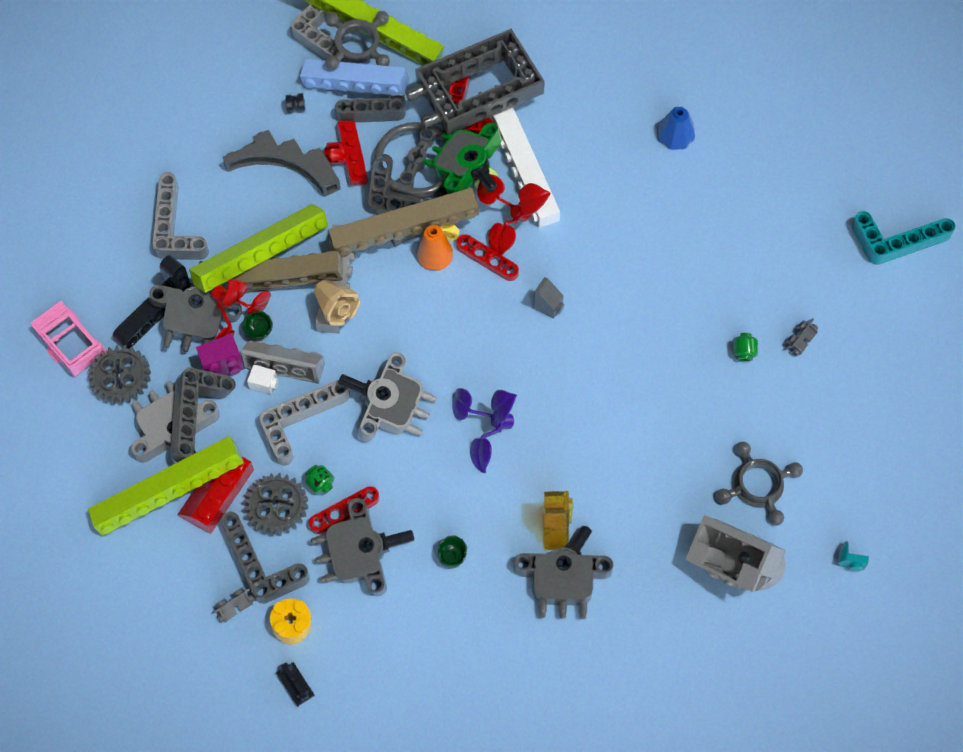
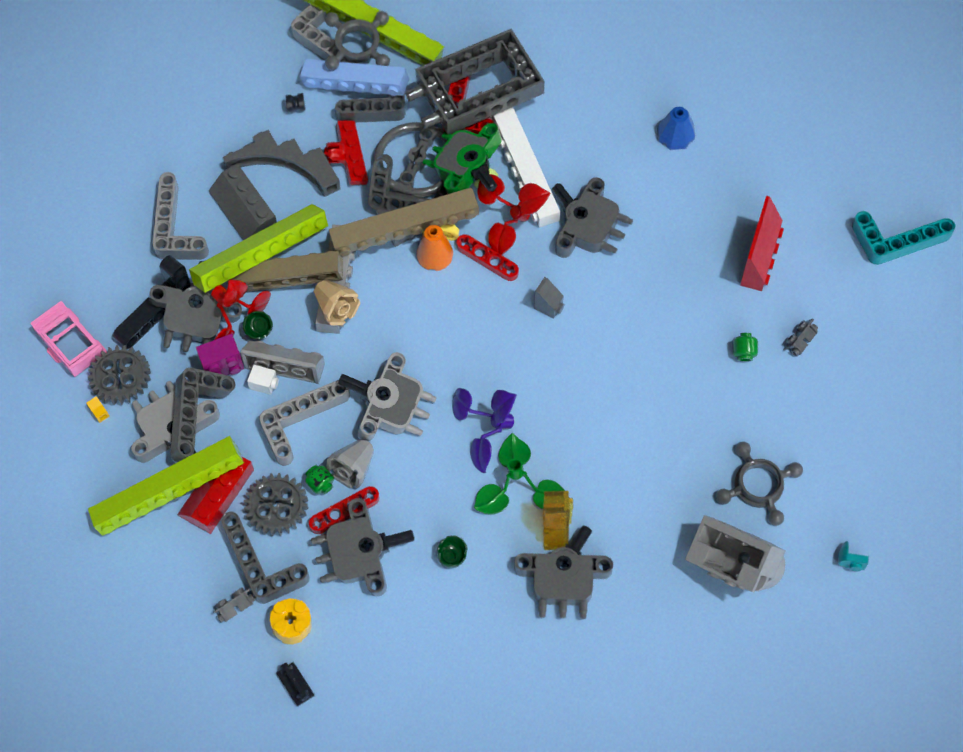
(97, 409): none -> yellow piece
(241, 202): none -> dark grey slope
(351, 463): none -> light grey cone
(513, 455): none -> green plant
(588, 220): none -> piece
(763, 247): none -> red slope

